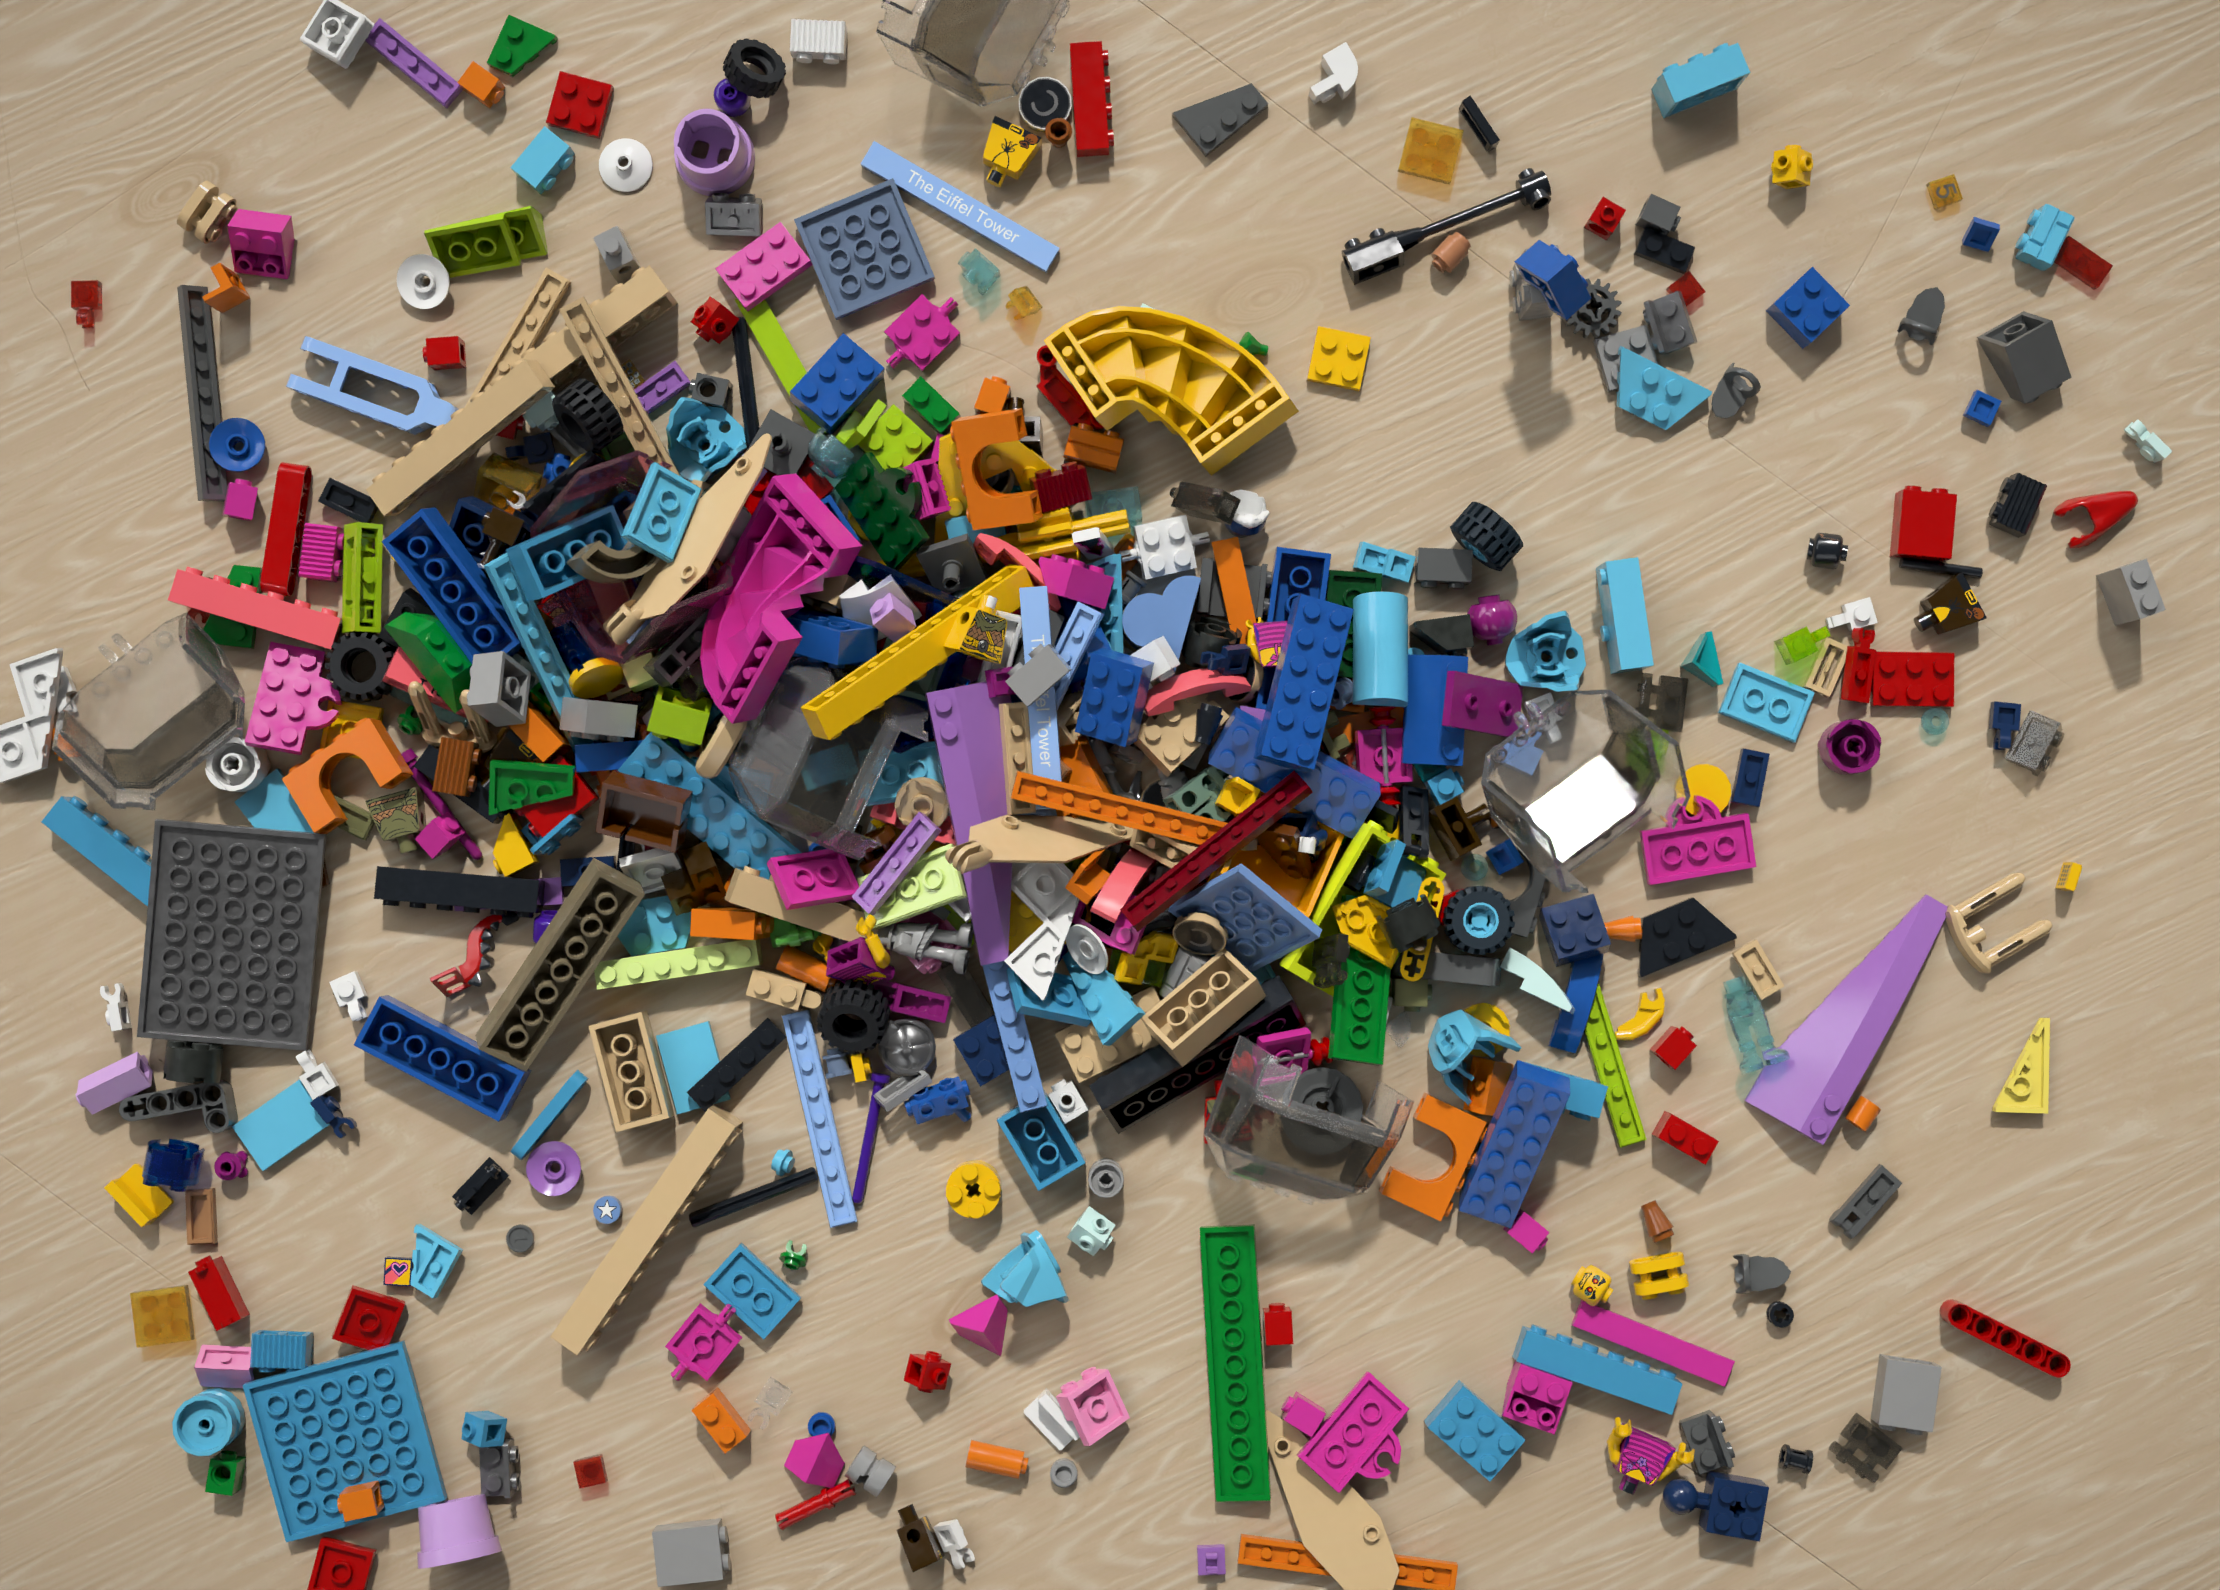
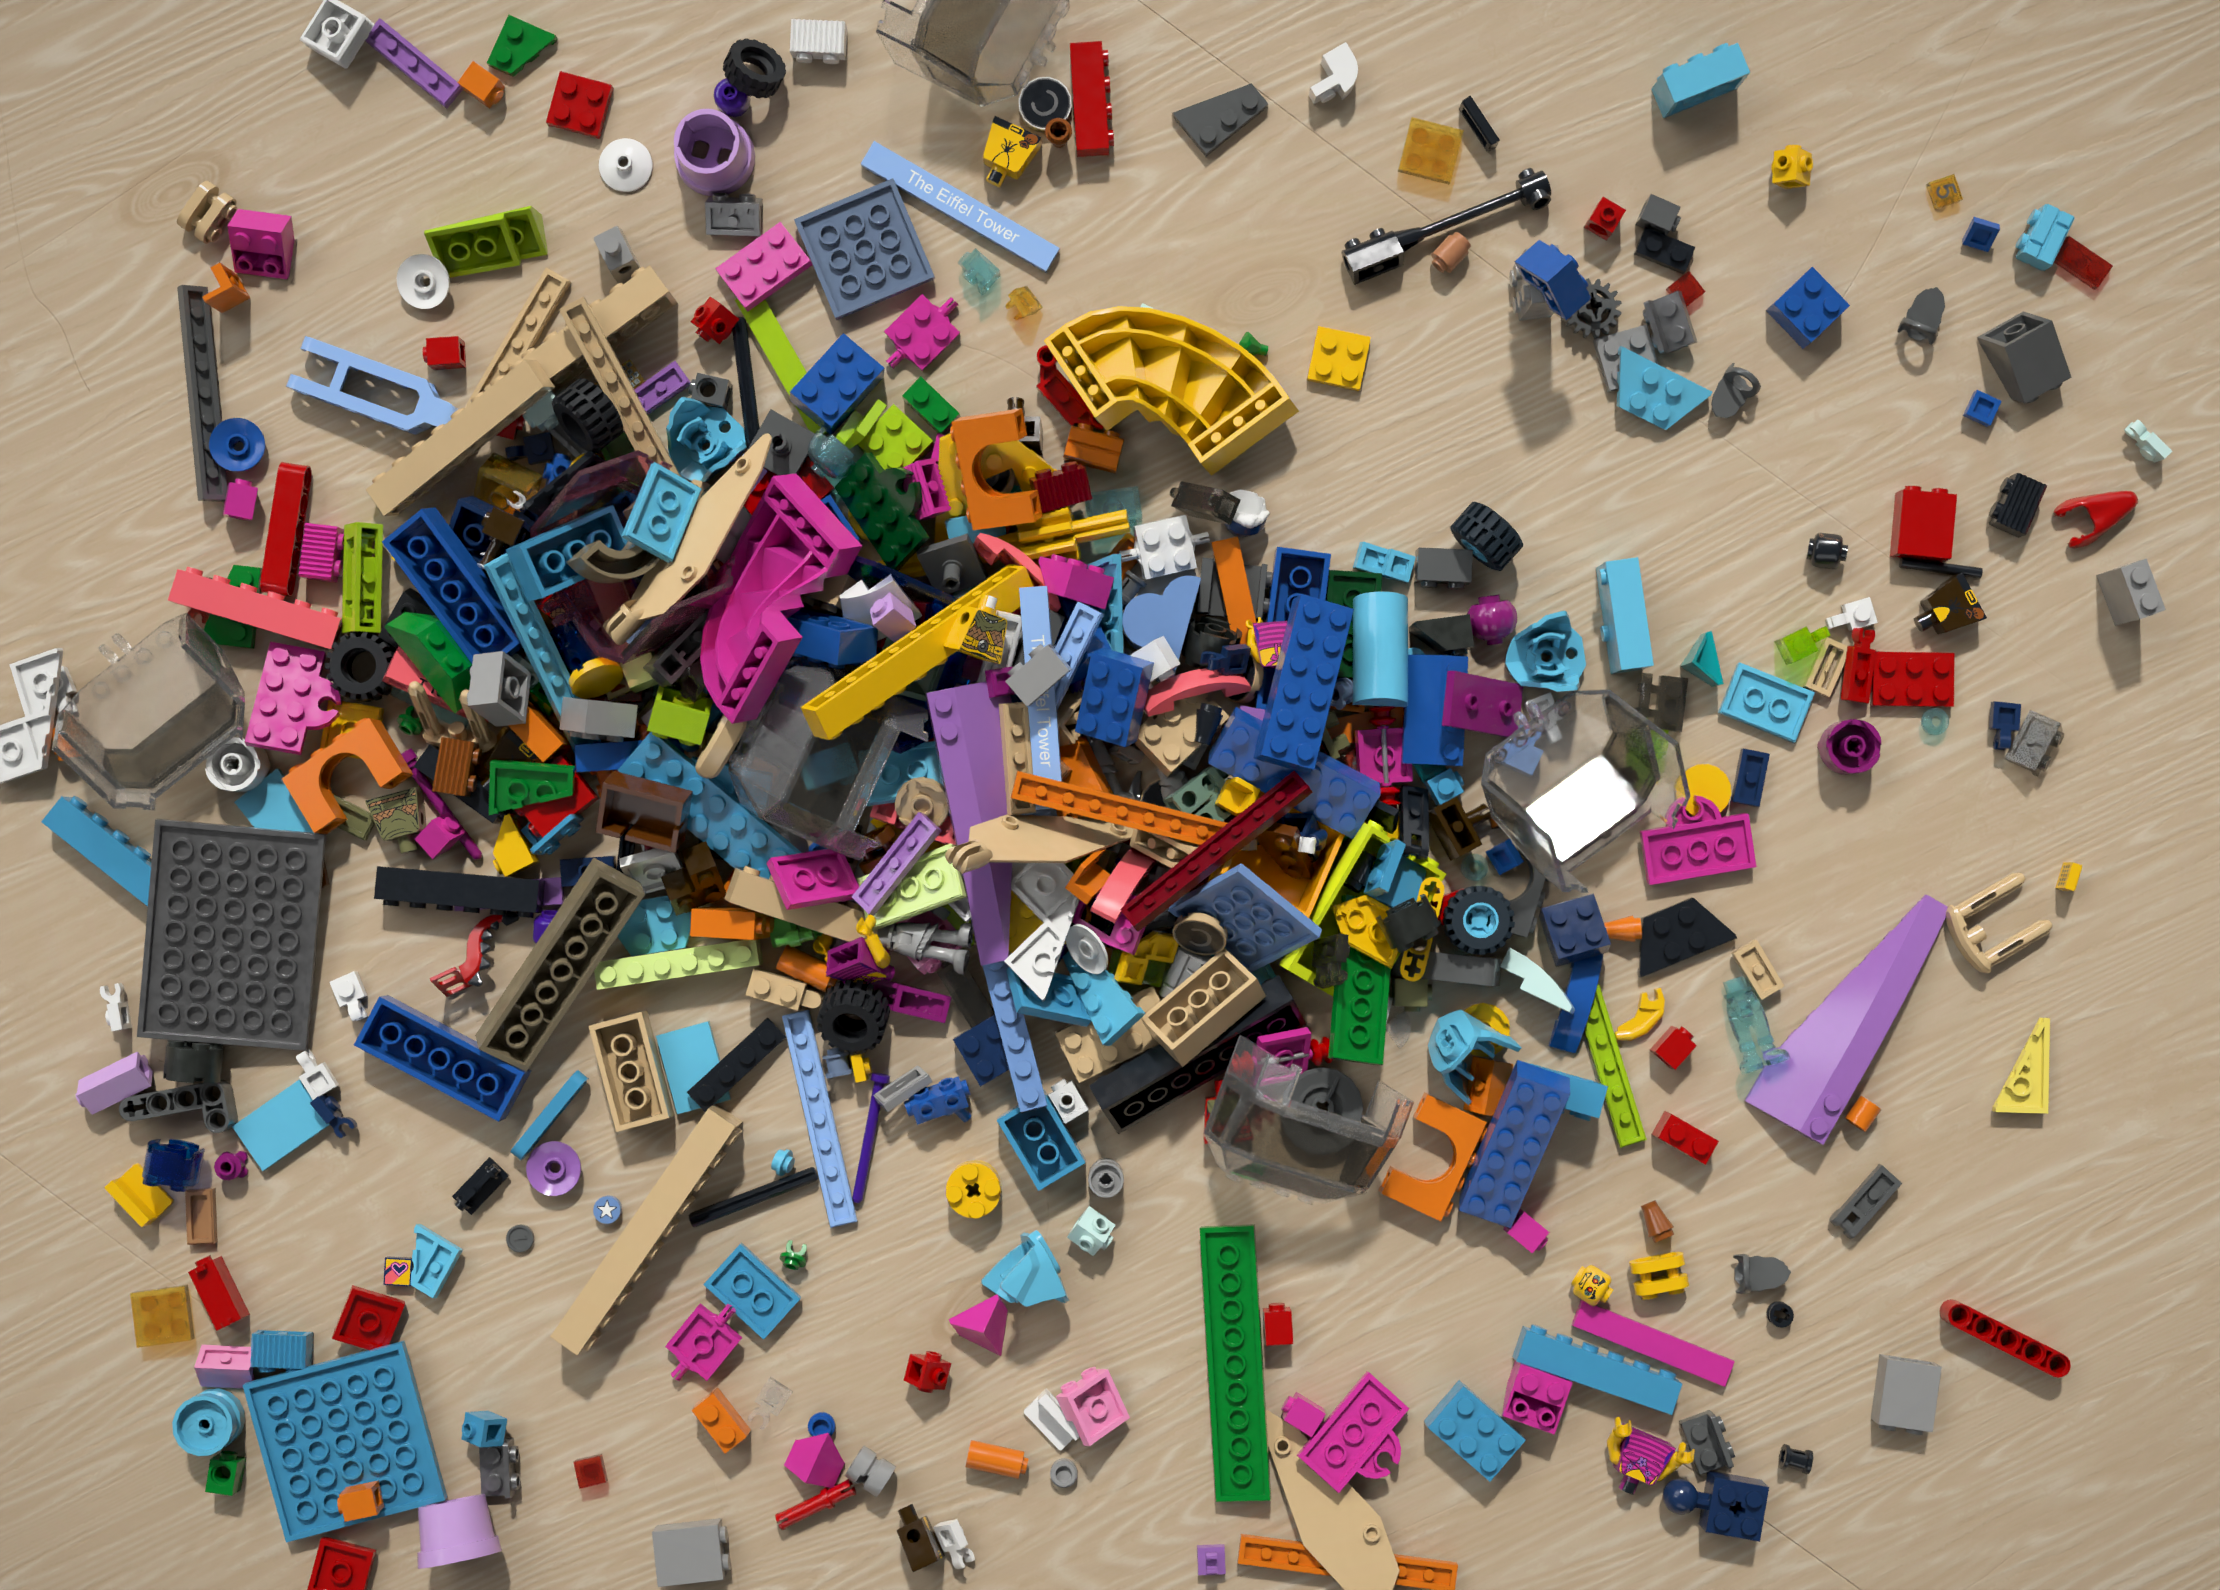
(86, 298): clear red plate -> none
(348, 501): black plate -> none
(543, 160): medium azure brick -> none
(907, 1047): flat silver piece -> none
(992, 396): orange brick -> none
(1093, 543): white tile -> none
(1871, 1441): clear smoke plate -> none

